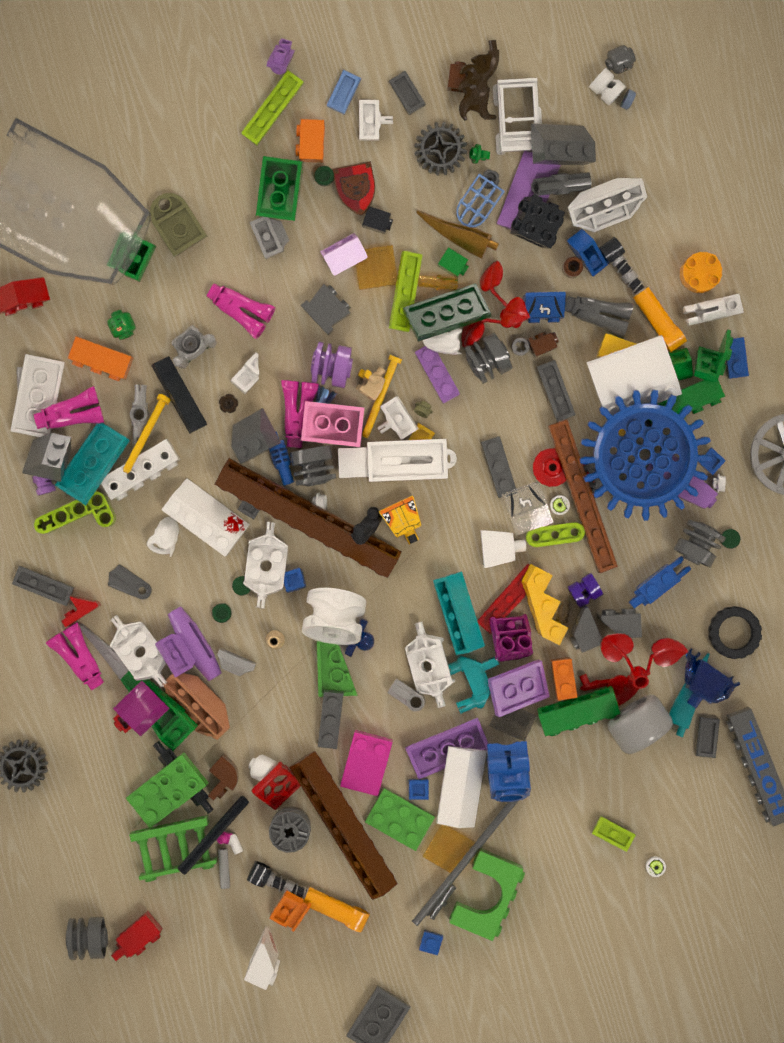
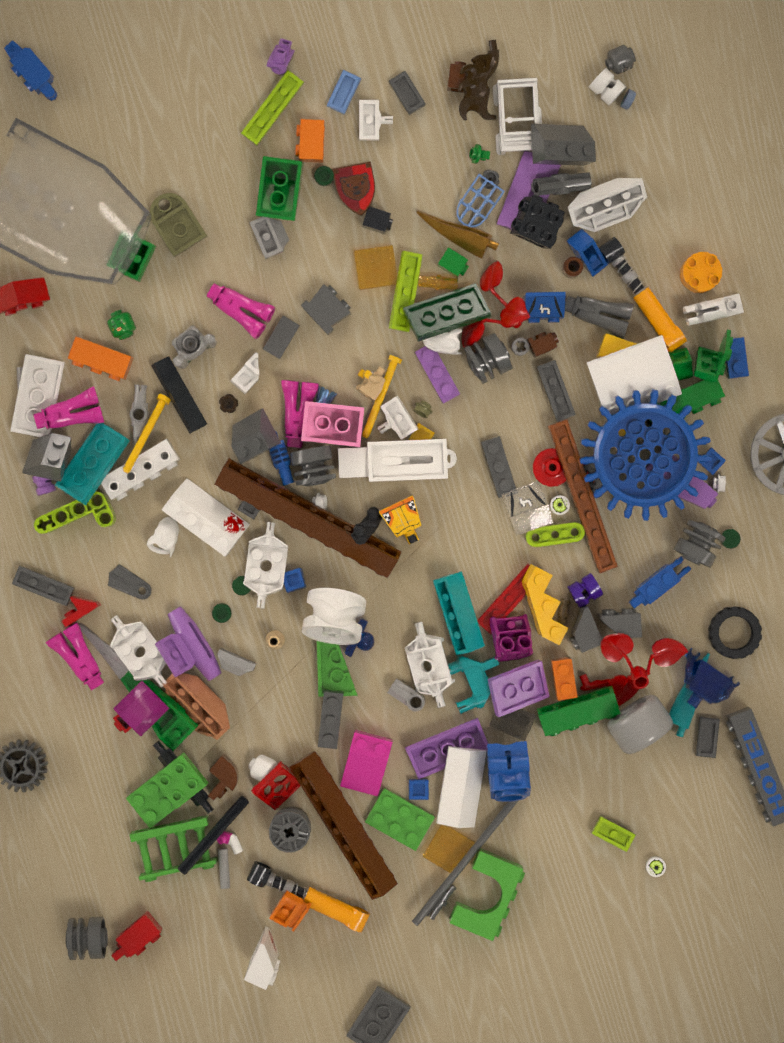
(32, 69): none -> blue hinge
(281, 337): none -> dark grey tile
(332, 365): medium lavender wheel -> none
(344, 254): panel -> none
(431, 942): blue plate -> none
(432, 151): dark grey gear -> none
(499, 547): white torso -> none

